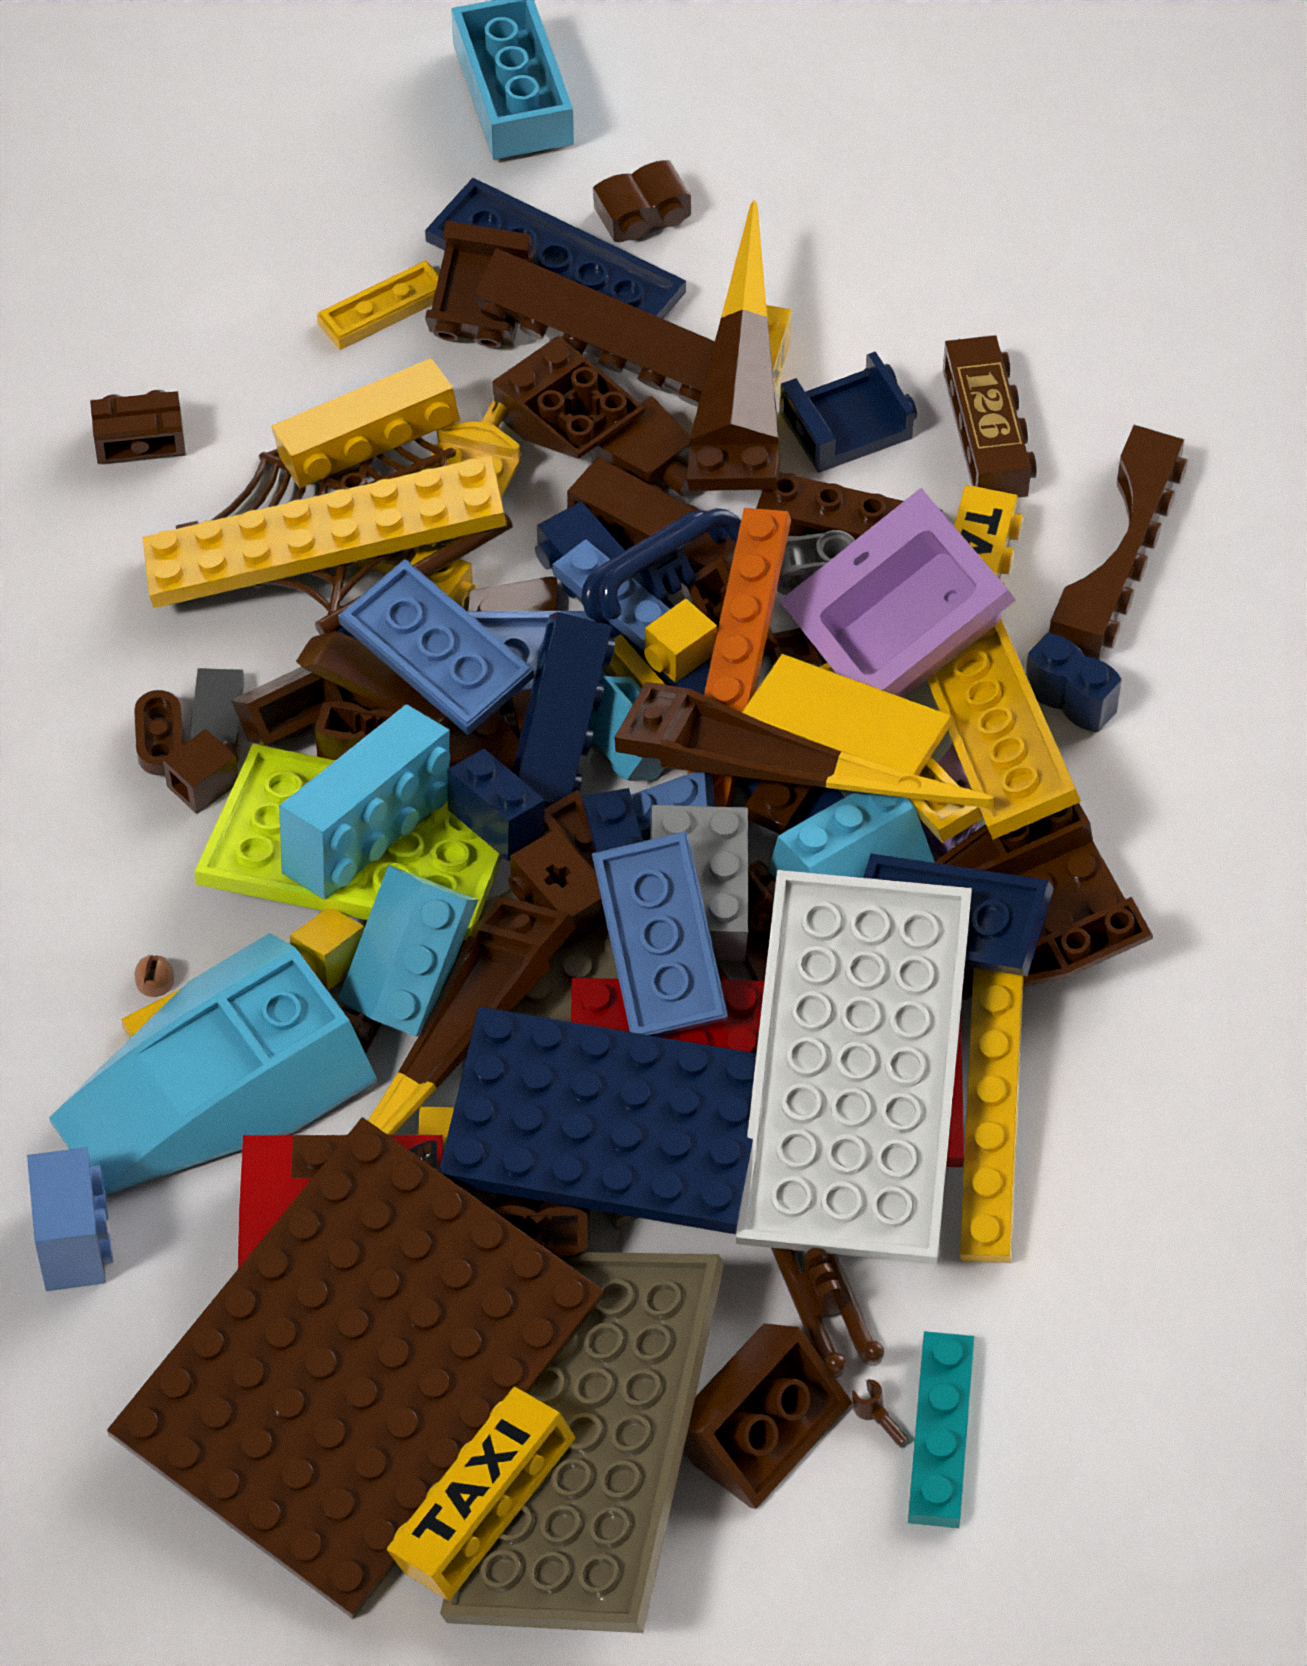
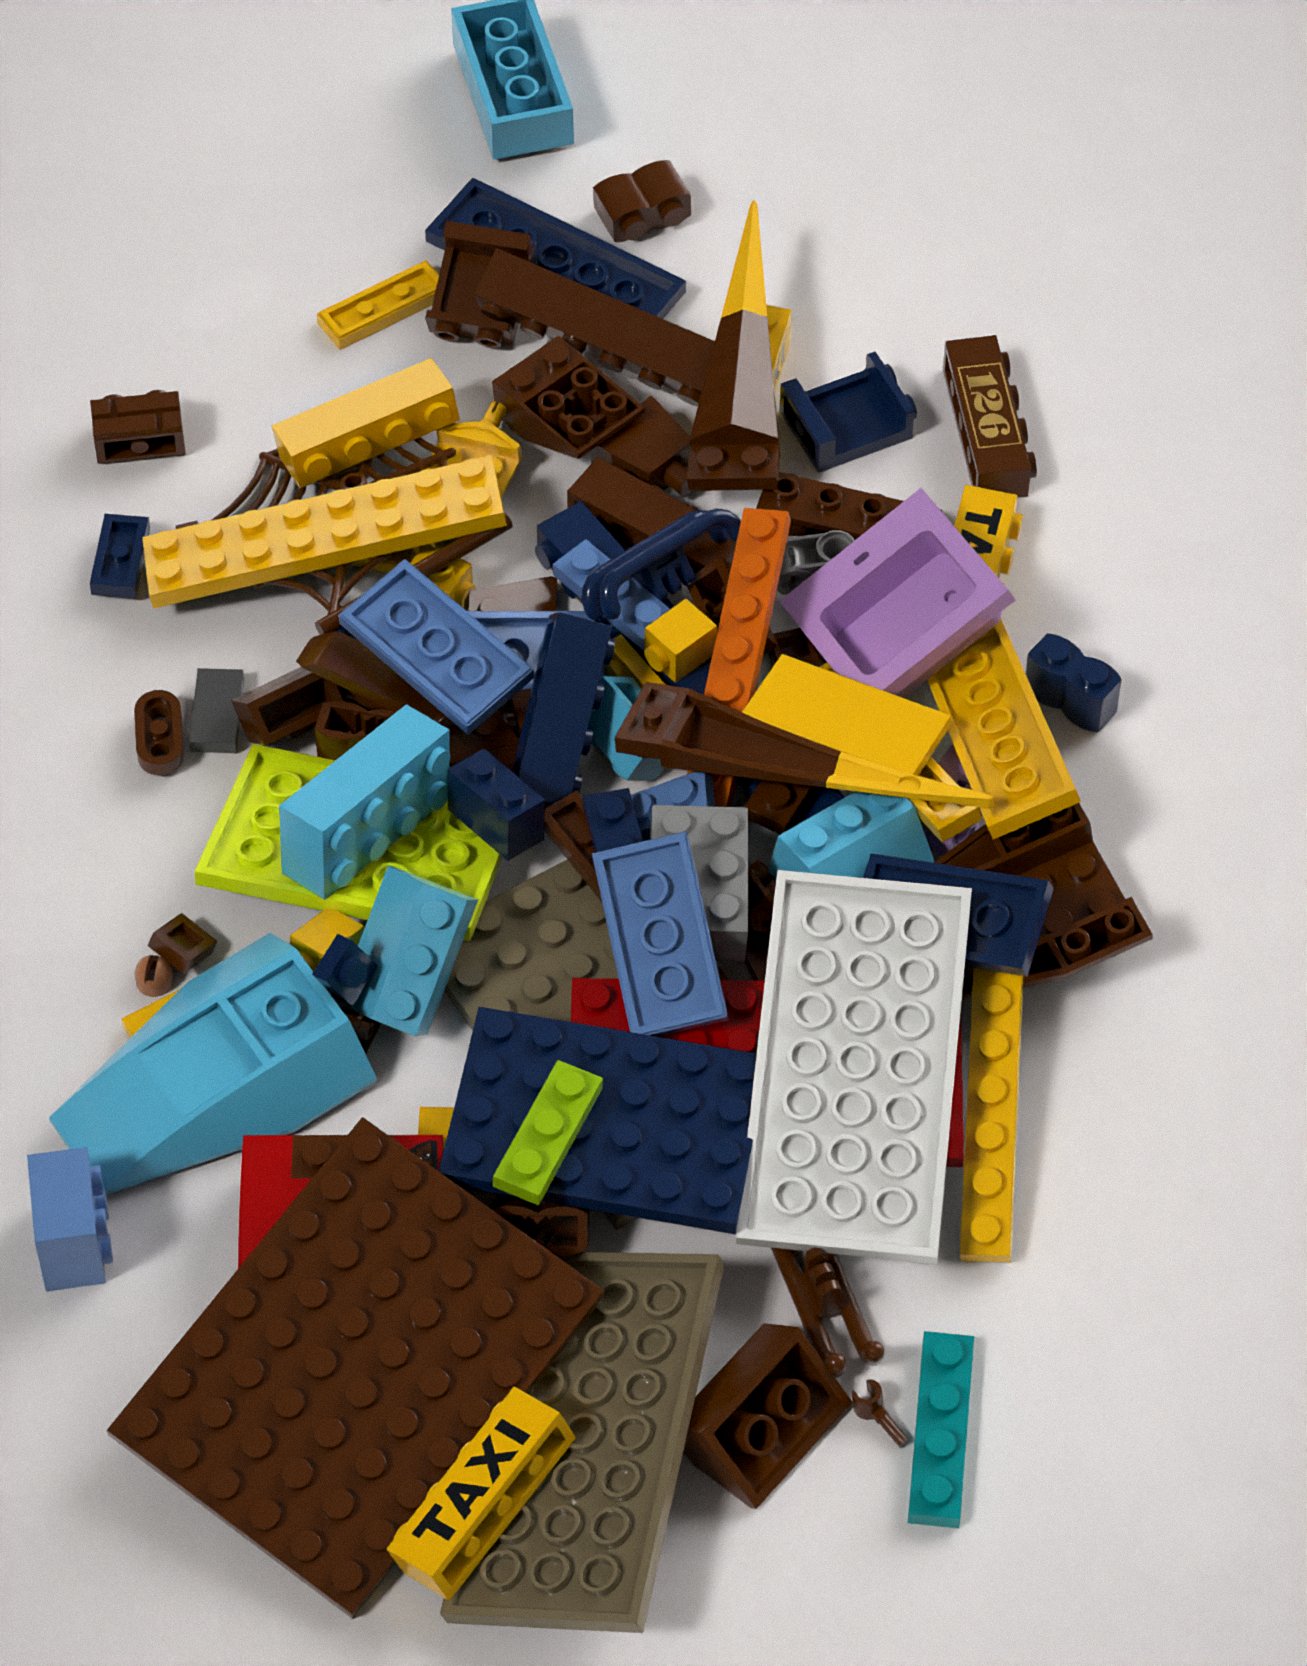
(119, 556): none -> dark blue plate
(182, 943): none -> reddish brown plate
(201, 770): reddish brown brick -> none
(344, 970): none -> dark blue bracket
(494, 971): reddish brown plate -> none
(547, 1132): none -> lime plate
(560, 879): reddish brown brick -> none
(1145, 479): reddish brown arch -> none

